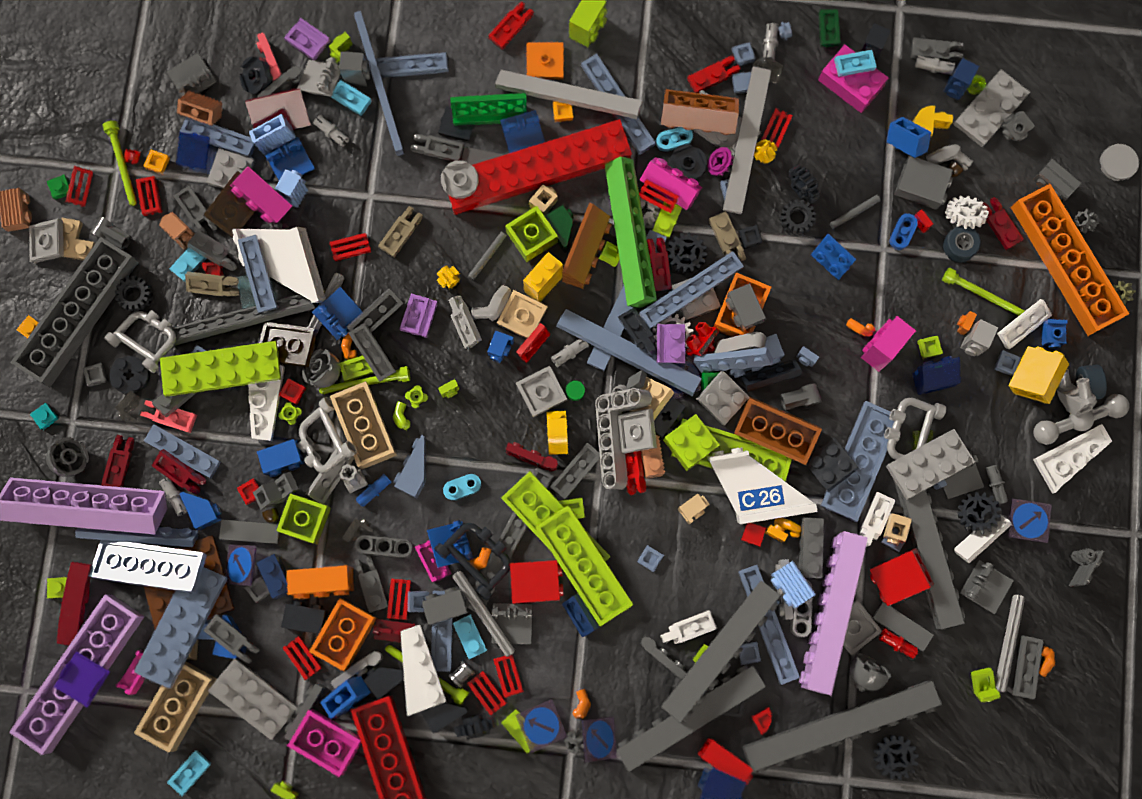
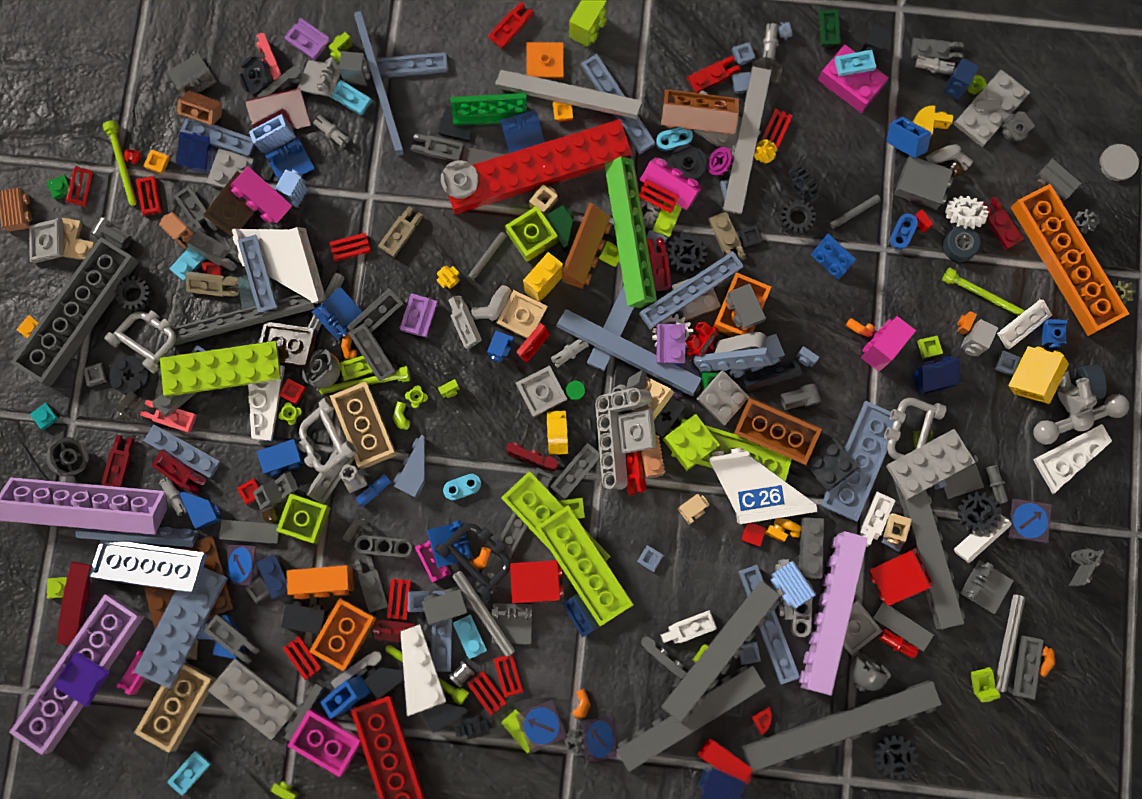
(638, 331): black hinge -> none

